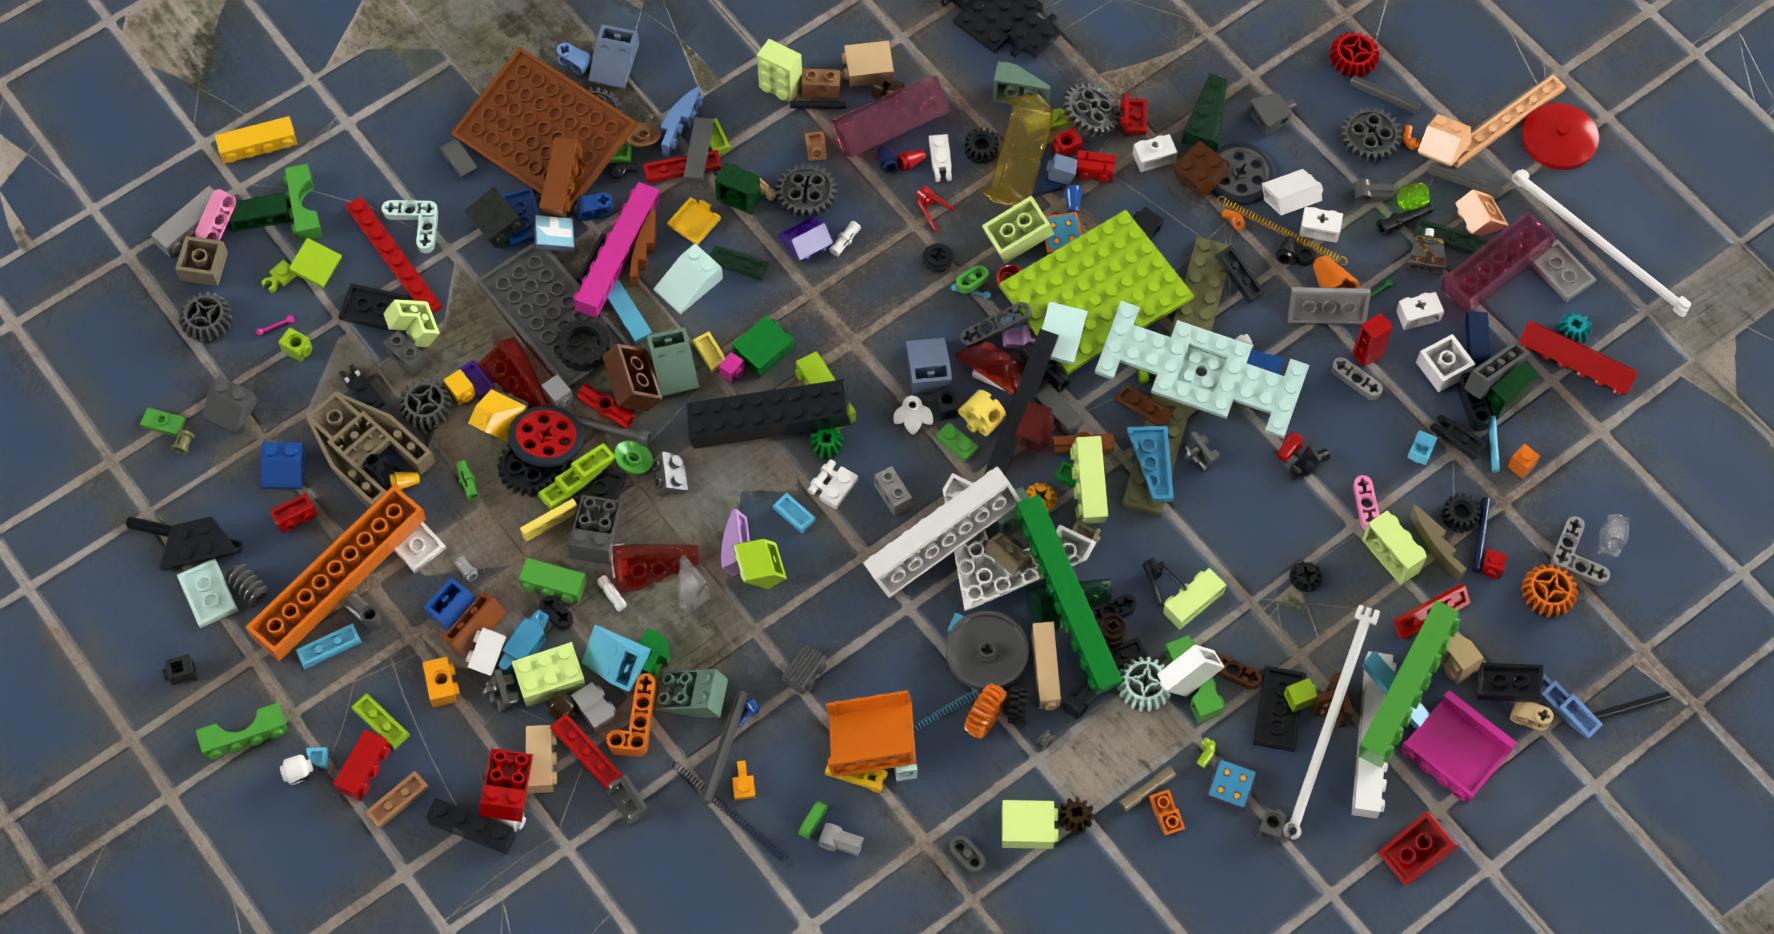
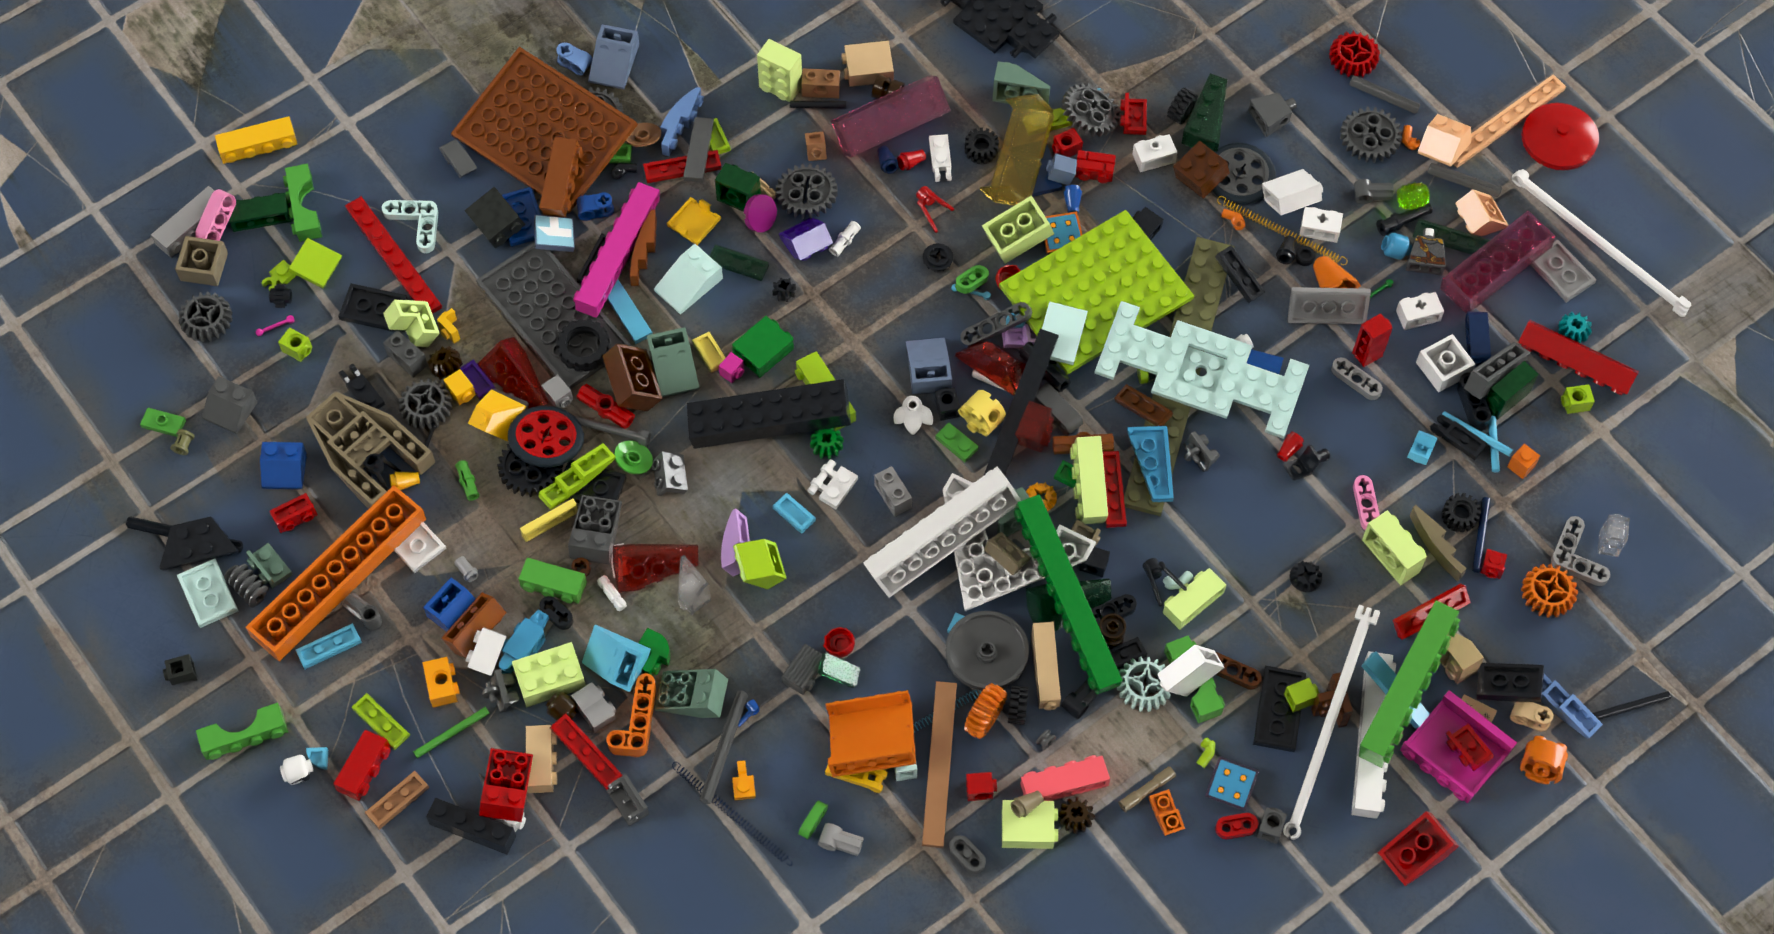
(269, 564): none -> sand green bracket
(280, 295): none -> black gear
(444, 362): none -> dark brown gear
(446, 327): none -> yellow bracket
(451, 732): none -> bright green bar
(581, 561): none -> reddish brown bush
(760, 213): none -> magenta tile
(784, 289): none -> black gear
(839, 642): none -> red hair
(839, 670): none -> clear green tile
(939, 764): none -> medium nougat tile
(980, 786): none -> red brick
(1027, 803): none -> dark tan cone
(1068, 779): none -> coral brick
(1096, 562): none -> black brick
(1114, 490): none -> red plate
(1170, 584): none -> light aqua arm
(1182, 105): none -> black tyre
(1235, 825): none -> red plate
(1396, 246): none -> dark azure head
(1470, 747): none -> red bracket
(1486, 711): none -> tan sticker
(1489, 440): none -> medium azure bar
(1544, 760): none -> orange brick
(1582, 393): none -> lime brick

